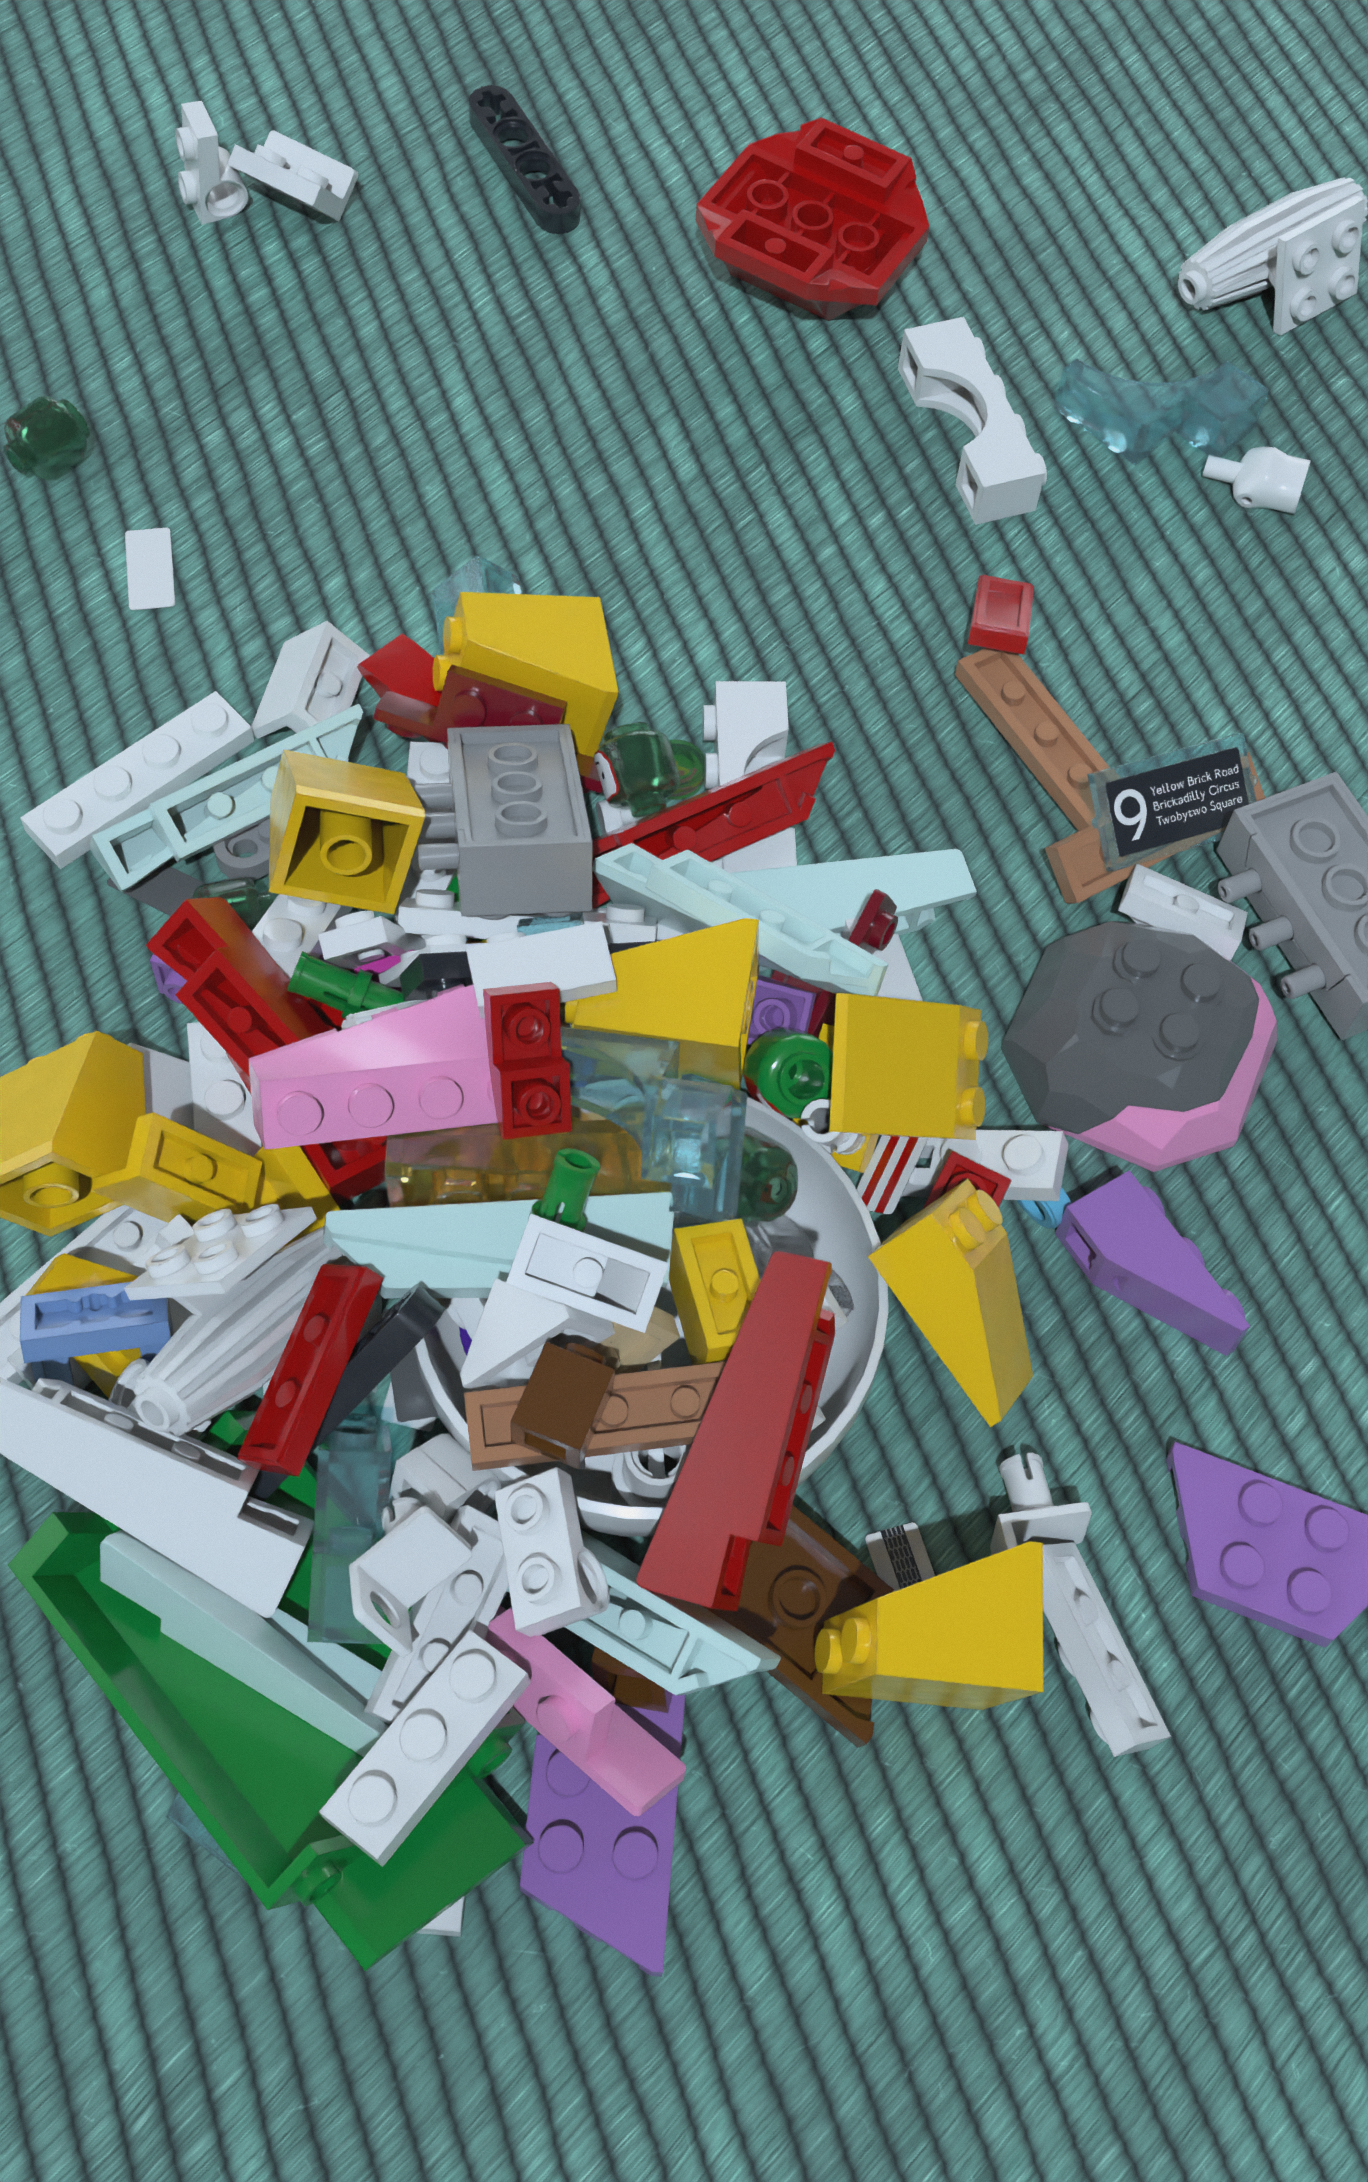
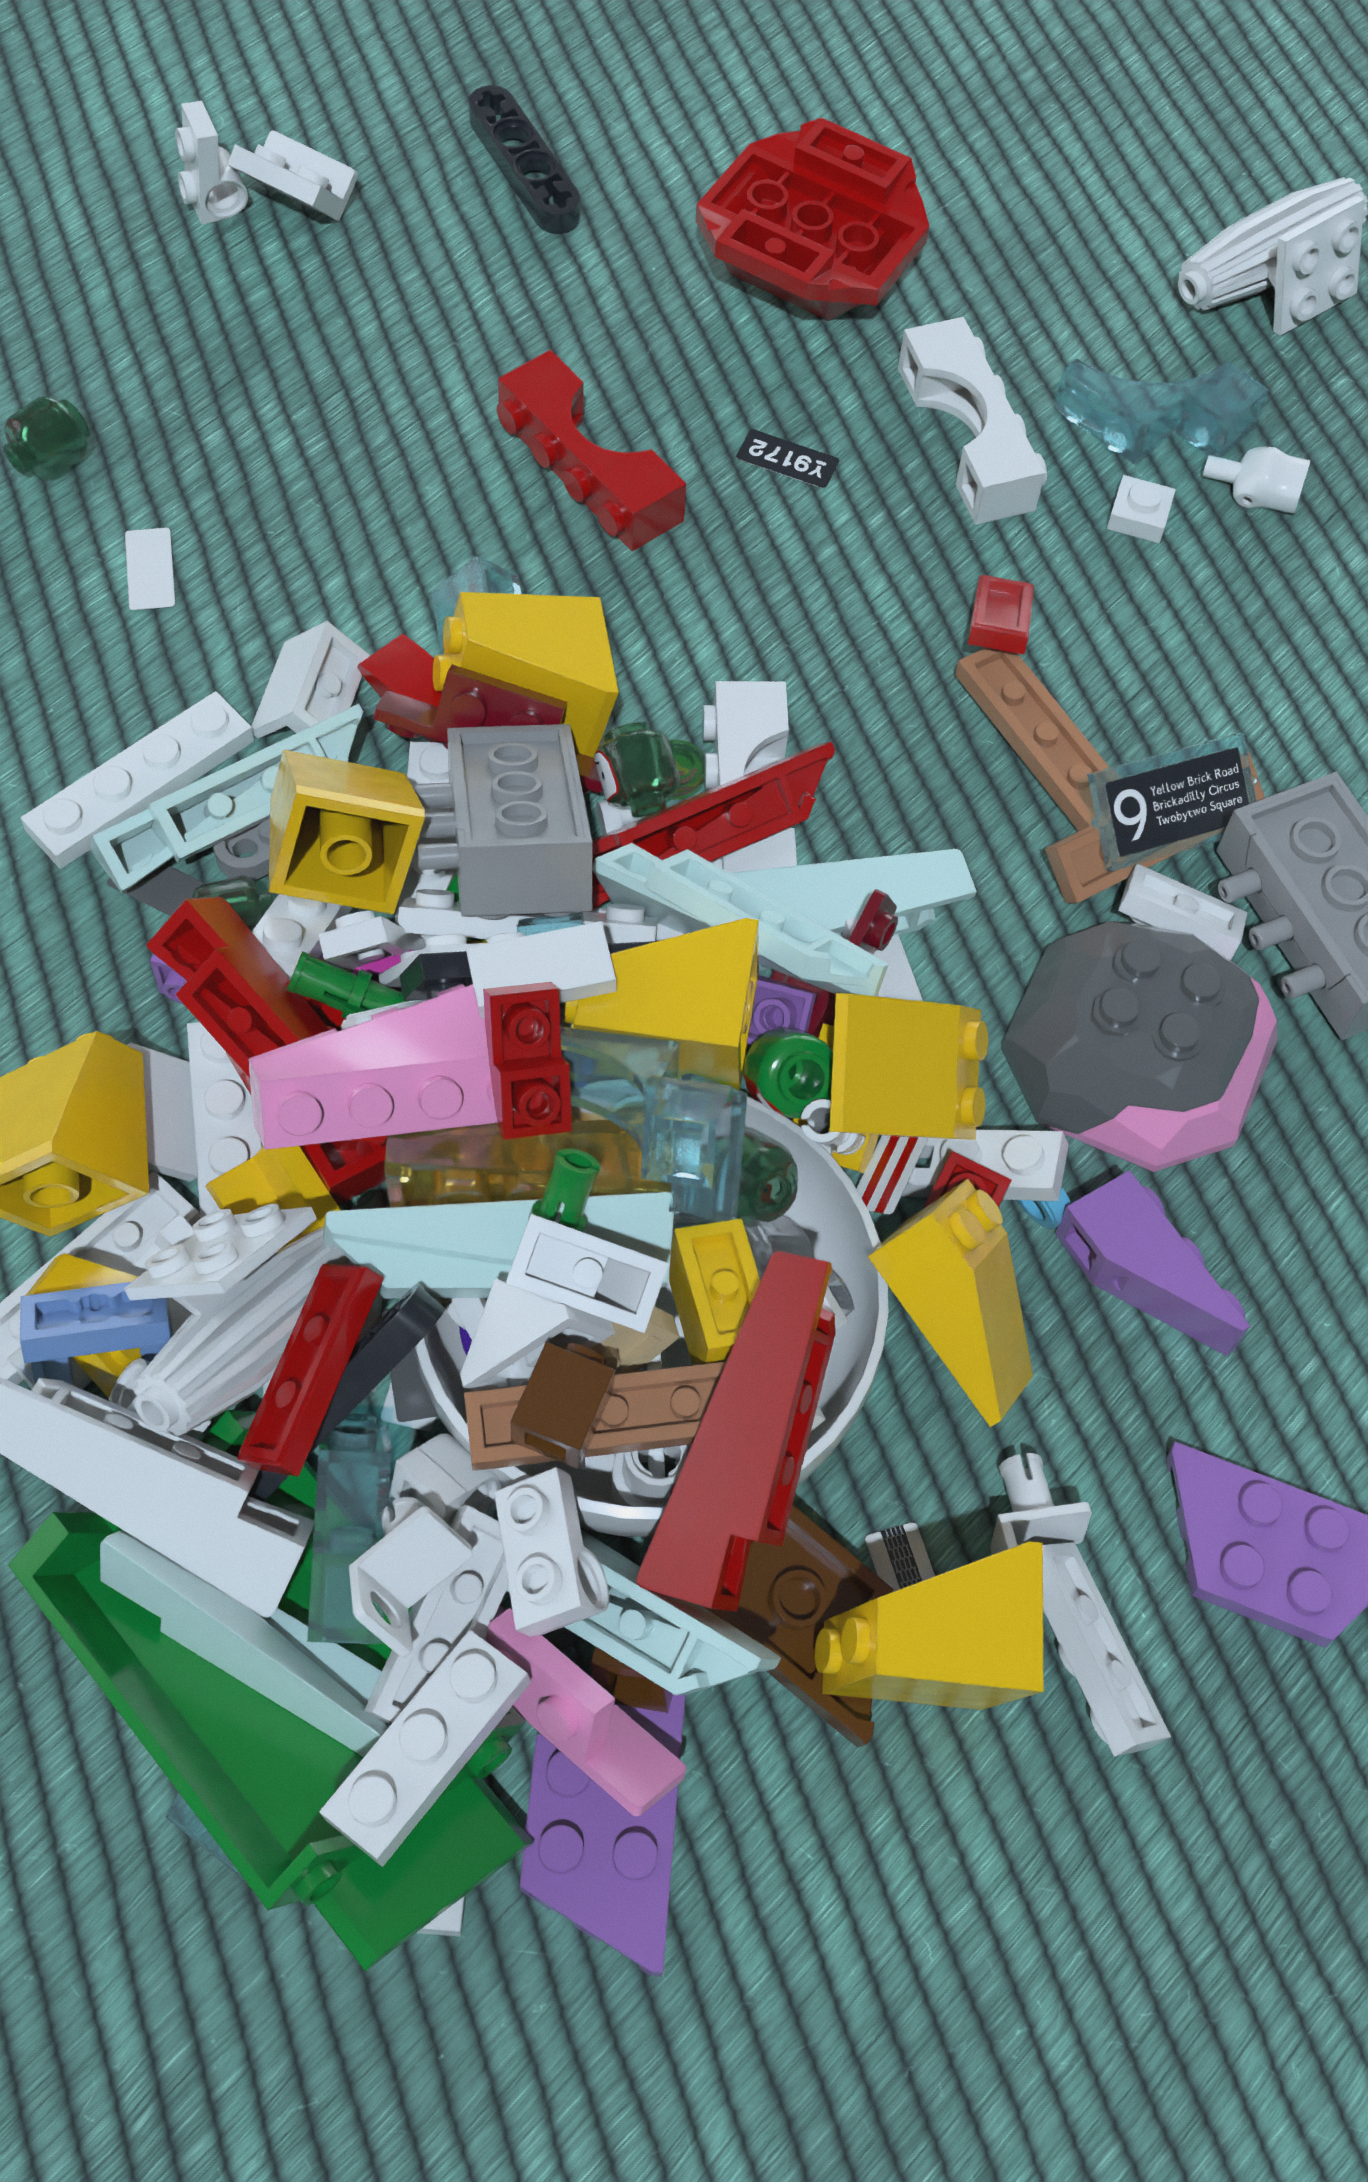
(181, 1173): yellow panel -> none
(627, 491): none -> red arch
(787, 458): none -> black sticker
(1141, 509): none -> white plate

